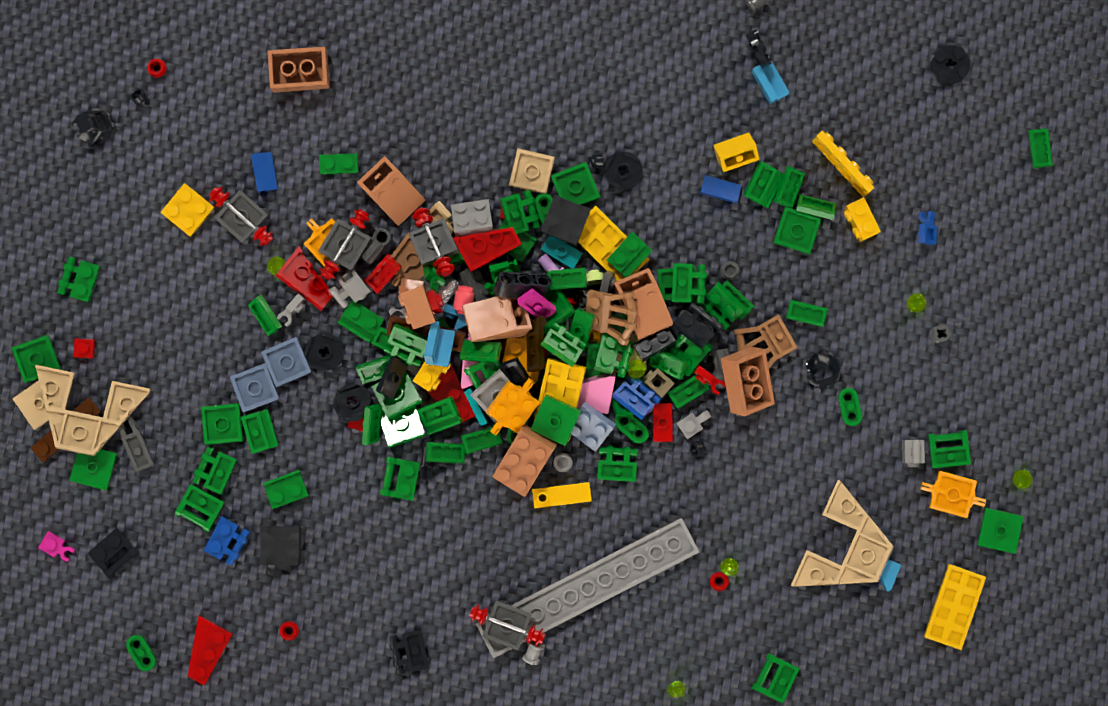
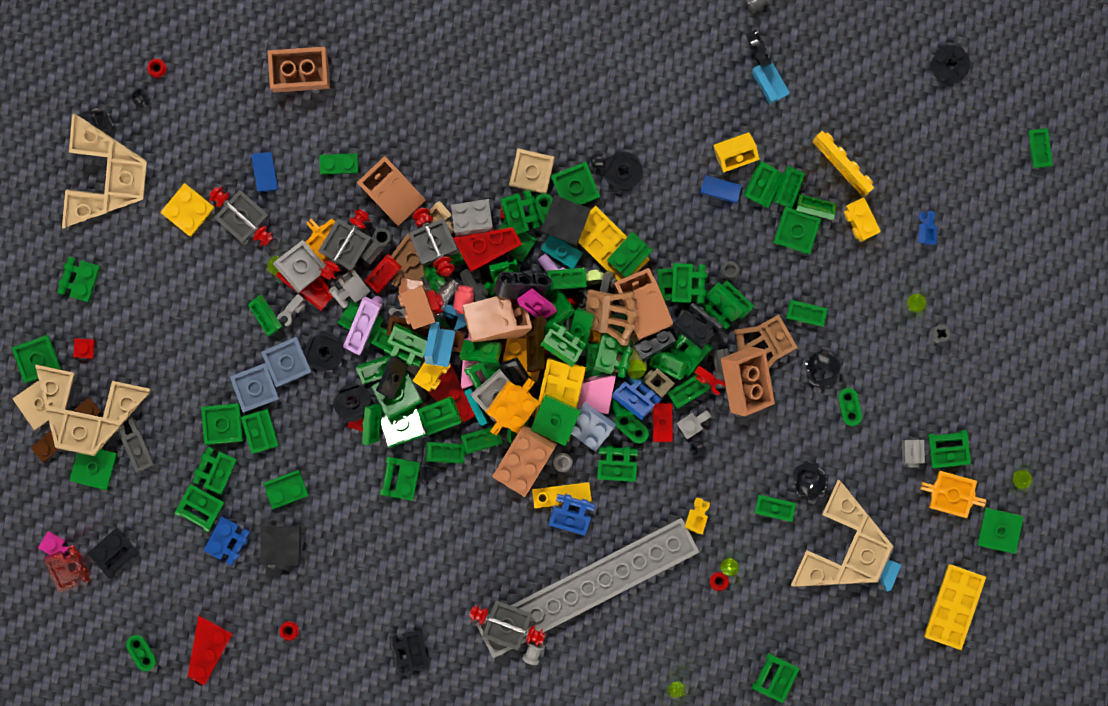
(61, 572): none -> clear red plate
(123, 175): none -> tan wing
(299, 266): none -> light grey plate
(363, 324): none -> lavender piece
(571, 520): none -> blue plate
(697, 519): none -> yellow plate
(775, 508): none -> green plate
(809, 490): none -> black helmet

